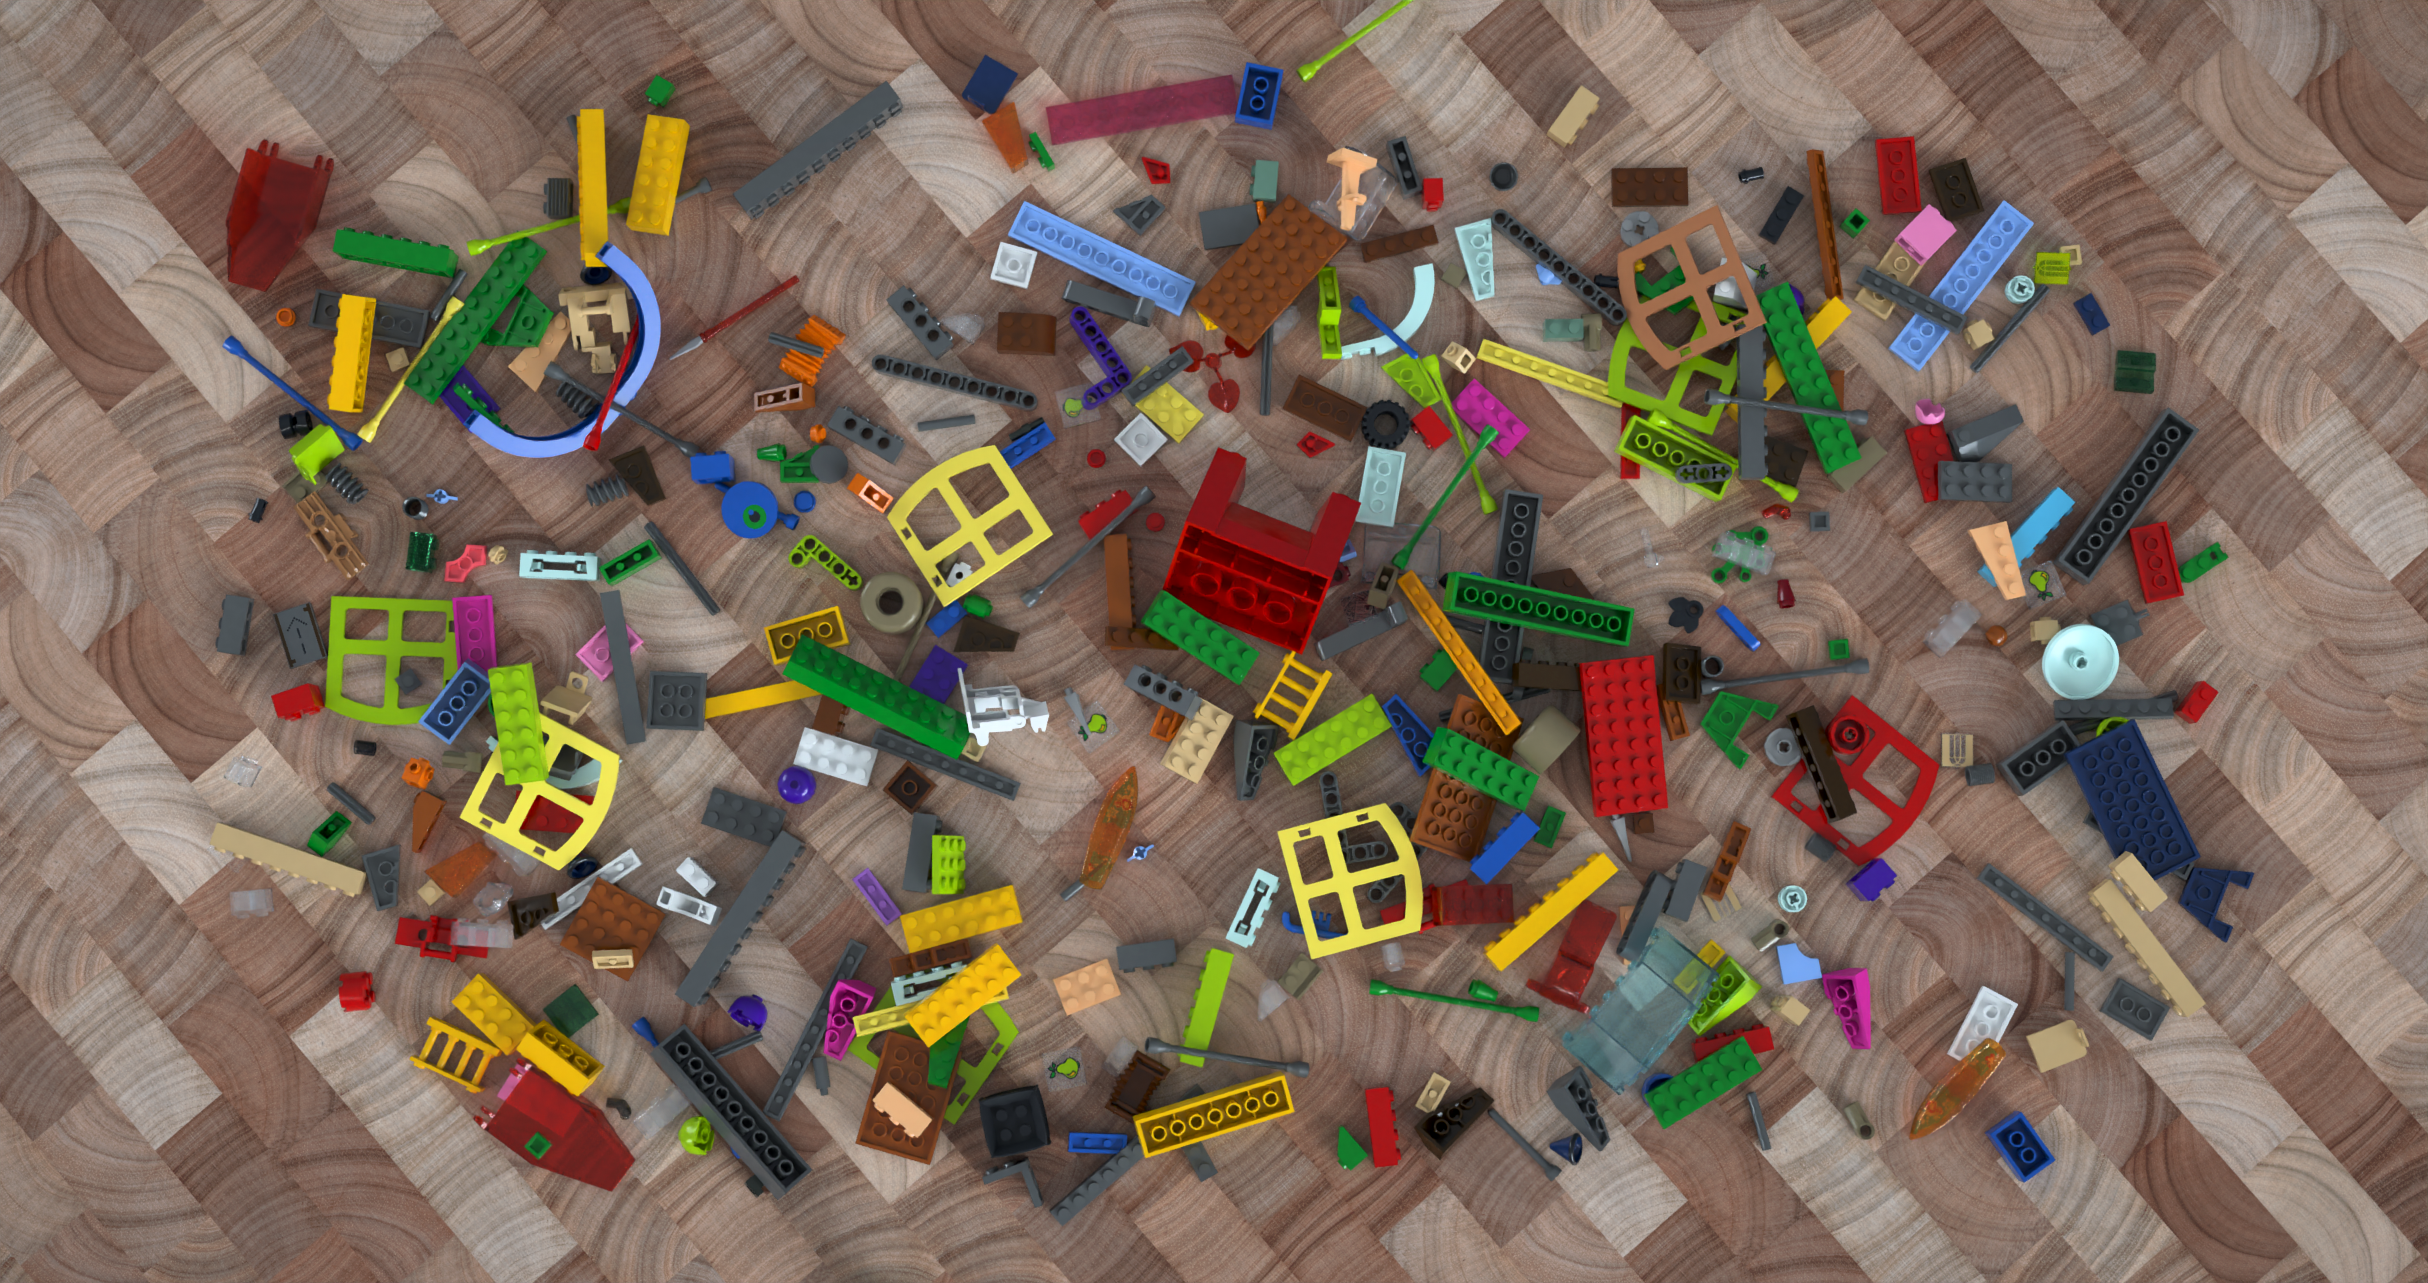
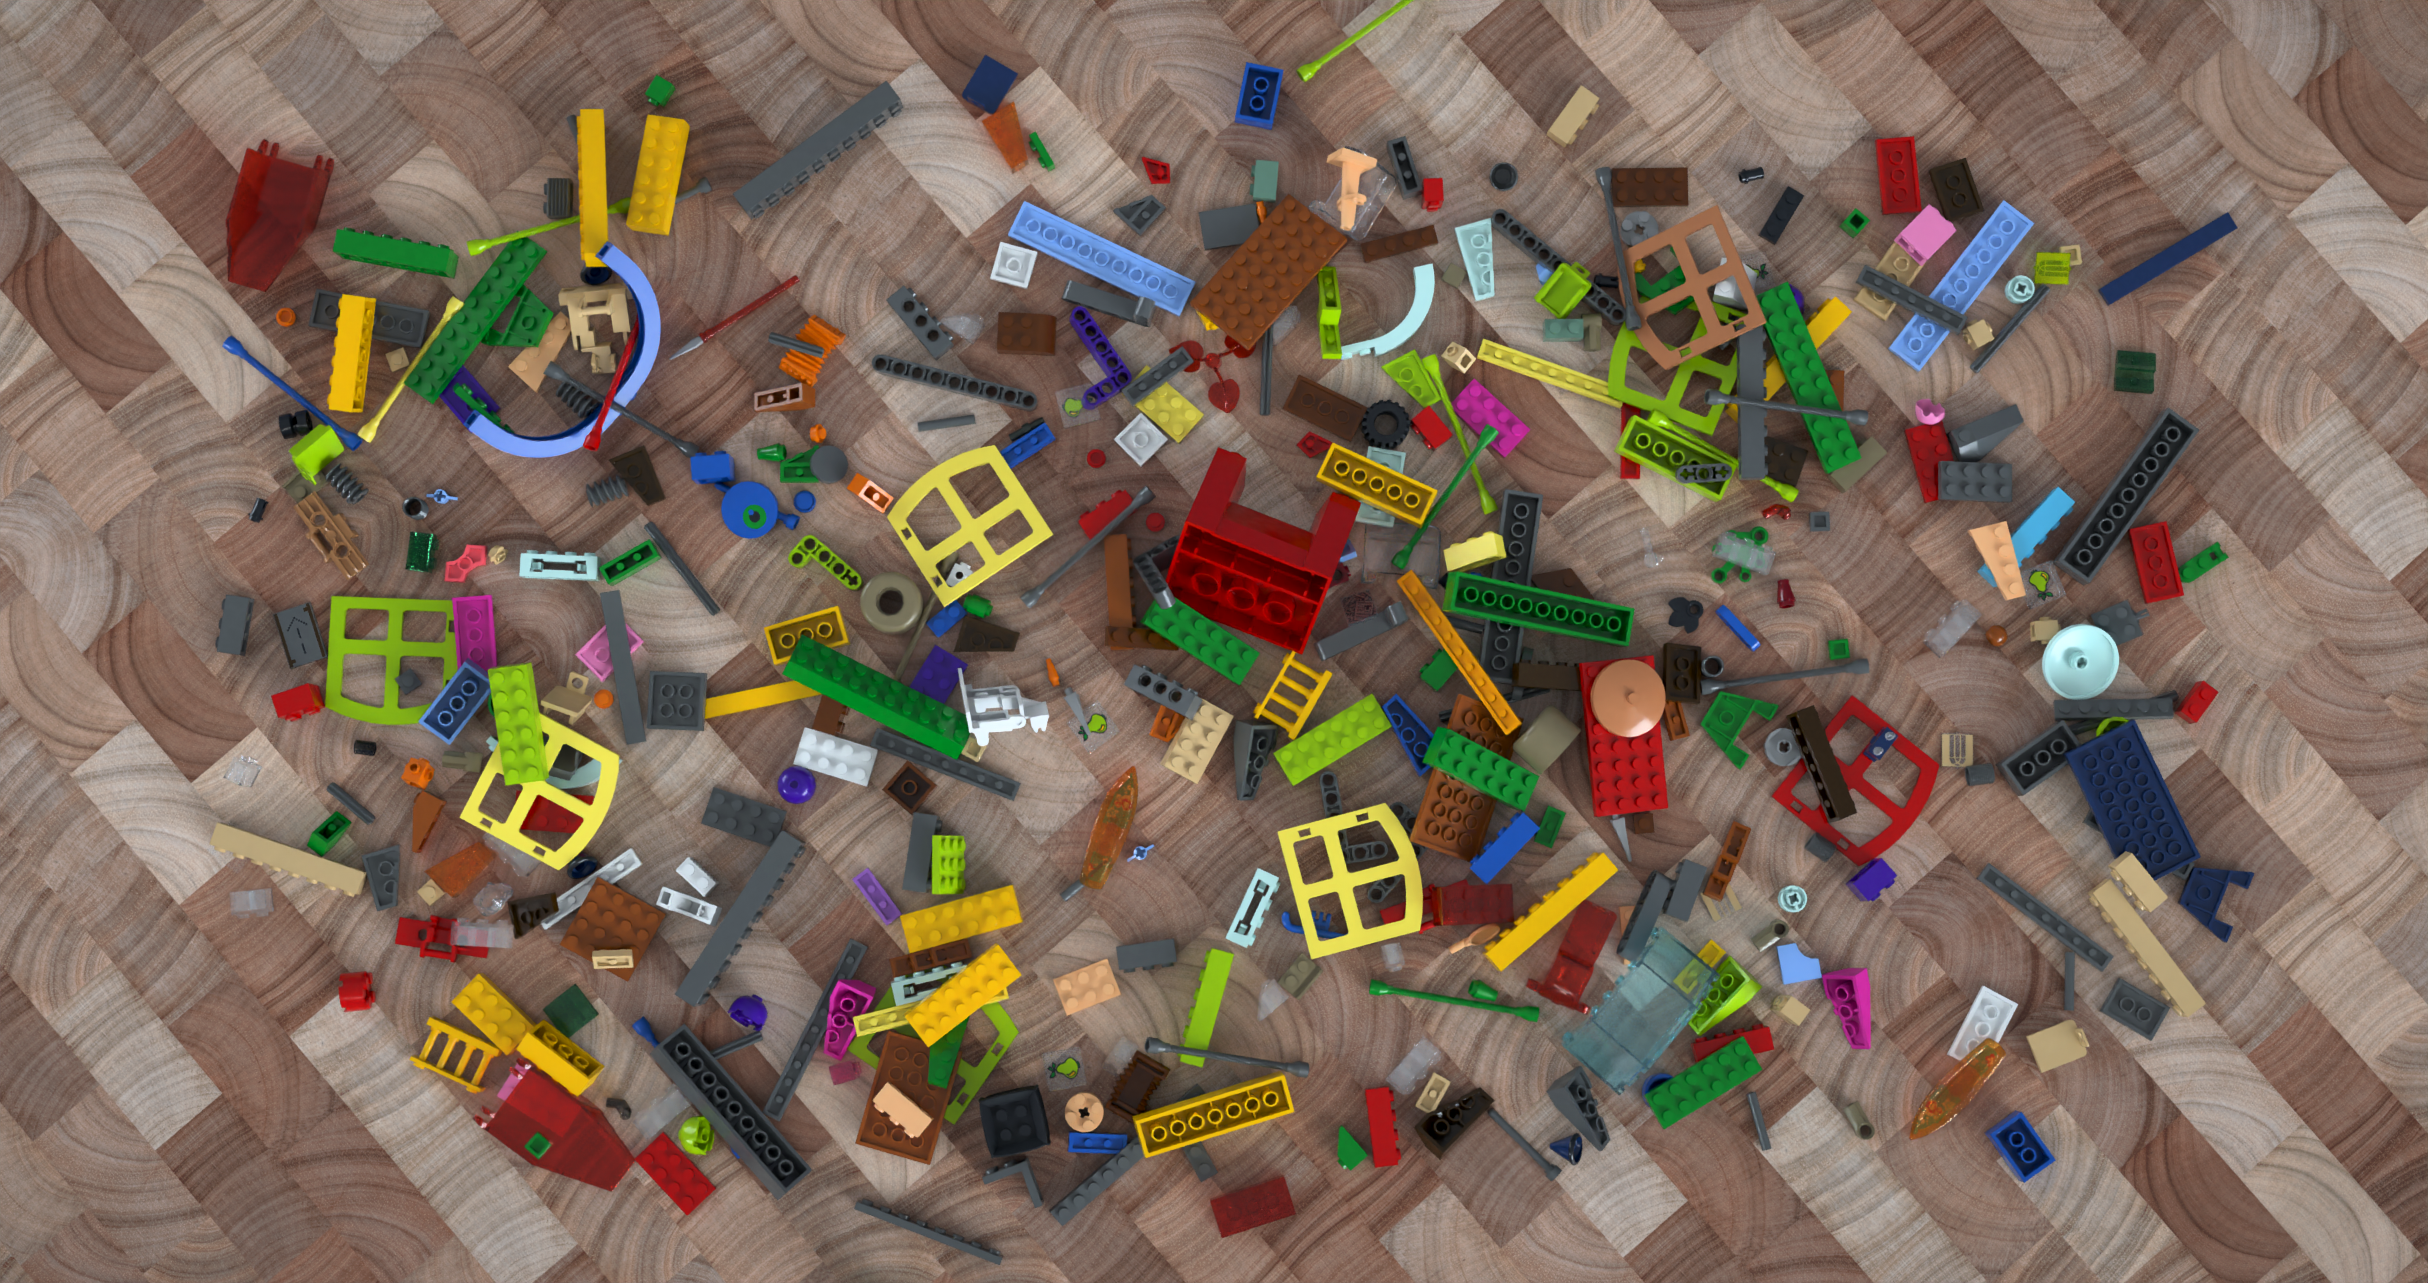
(450, 291): dark grey piece -> none
(603, 699): none -> orange plate
(675, 1173): none -> red plate
(754, 1186): pearl dark grey piece -> none
(821, 1074): dark grey cylinder -> none
(844, 415): dark grey brick -> none
(845, 1071): none -> clear pink brick
(937, 1234): none -> dark grey plate
(1052, 673): none -> orange piece
(1088, 1122): none -> light nougat brick
(1142, 110): clear pink plate -> none
(1149, 568): none -> dark grey beam
(1252, 1206): none -> clear red brick
(1358, 305): blue piece -> none
(1376, 485): none -> yellow brick
(1383, 585): dark tan brick -> none
(1414, 1066): none -> clear brick
(1475, 552): none -> light yellow brick
(1479, 936): none -> light nougat piece
(1564, 289): none -> lime piece
(1604, 179): none -> dark grey hose
(1628, 698): none -> nougat dish
(1824, 223): dark orange plate -> none
(1857, 730): red brick -> none
(1880, 744): none -> dark blue piece
(2091, 314): dark blue plate -> none
(2167, 259): none -> dark blue tile

